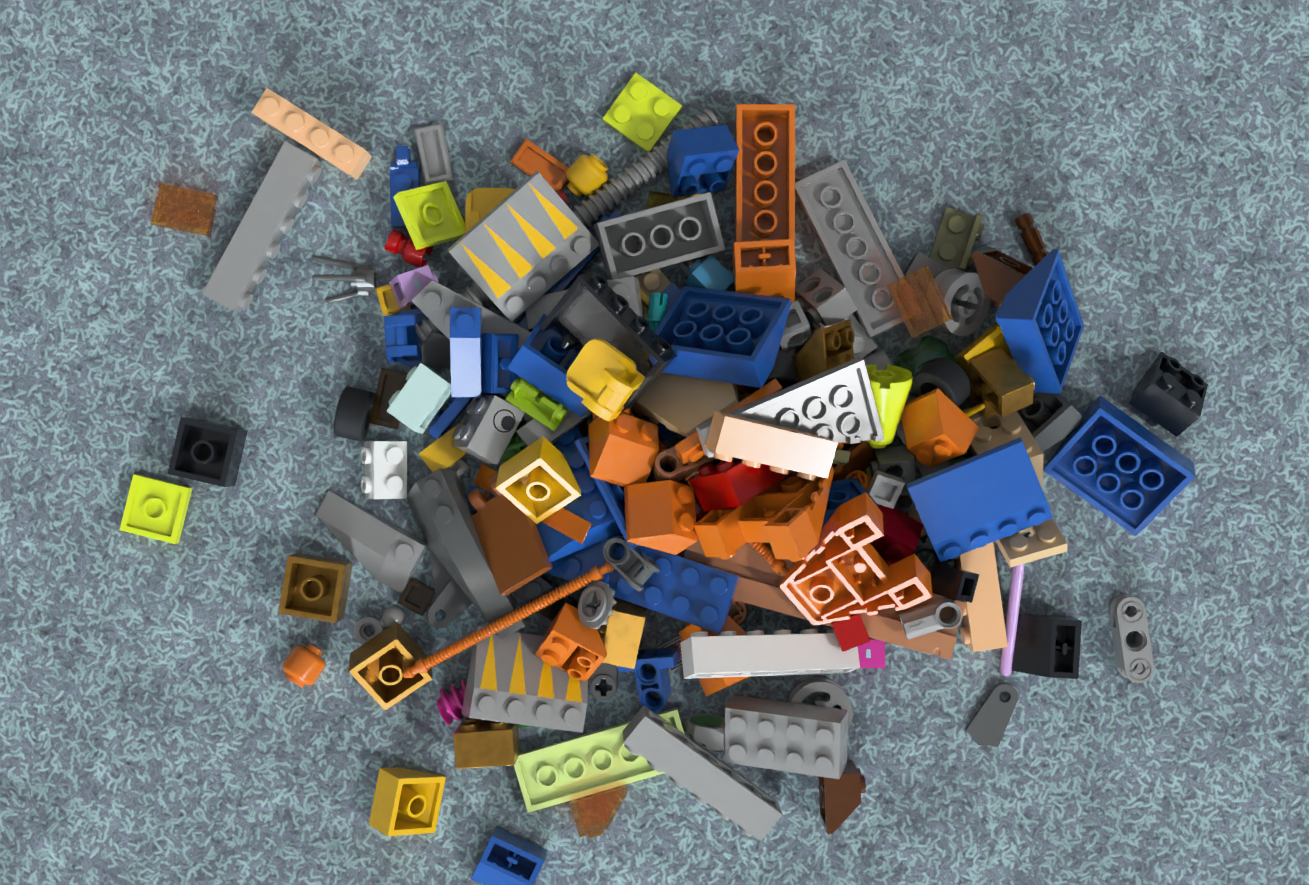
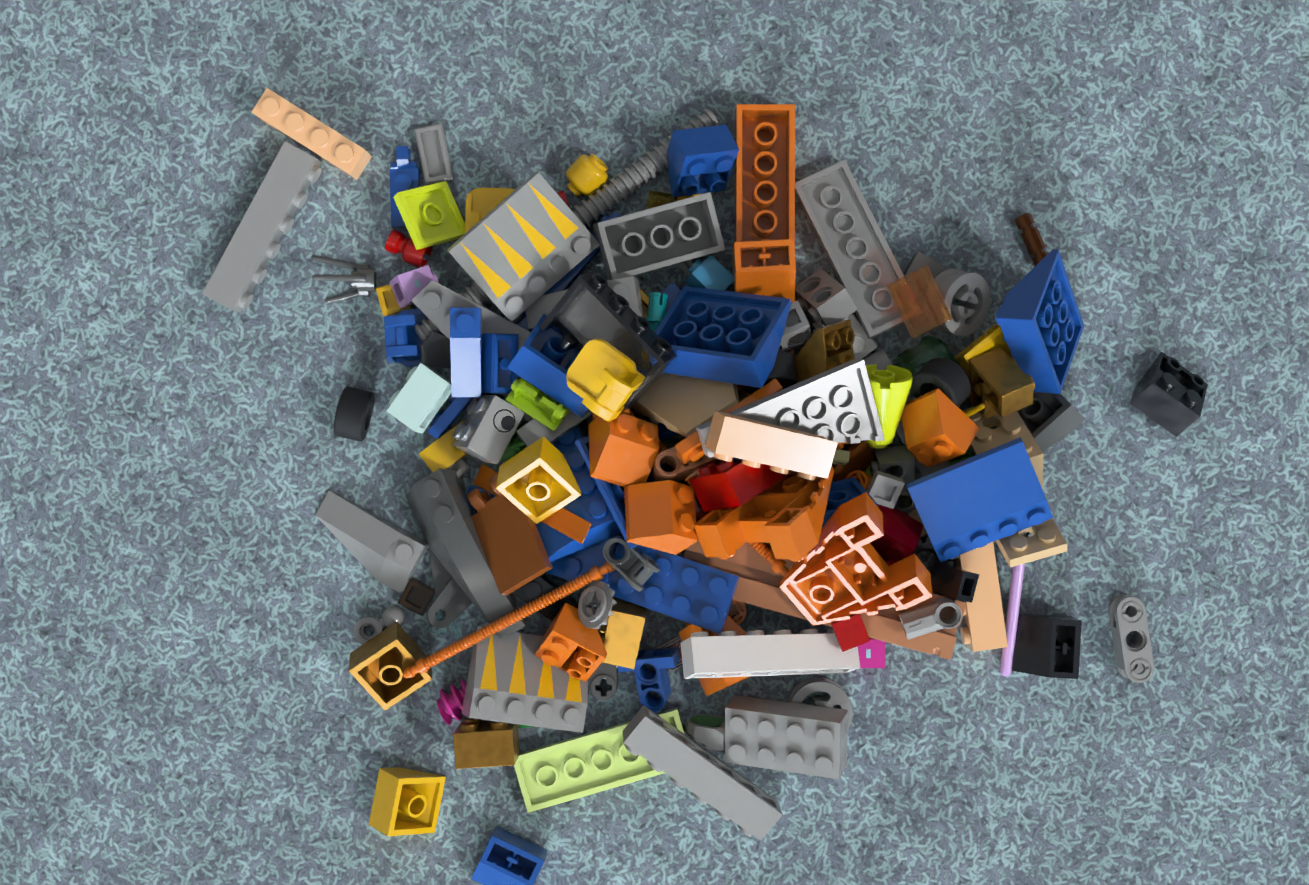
(155, 508): neon yellow plate -> none
(184, 210): clear orange plate -> none
(207, 452): black brick -> none
(303, 665): orange head -> none
(315, 587): pearl gold brick -> none
(384, 469): white bracket -> none
(388, 384): dark brown tile -> none
(532, 158): orange tile -> none
(596, 811): clear orange slope -> none
(642, 113): neon yellow plate -> none
(653, 281): tan plate -> none
(840, 796): reddish brown slope -> none
(956, 239): olive bracket -> none
(993, 716): dark grey piece -> none
(998, 273): reddish brown slope -> none
(1120, 466): blue slope -> none

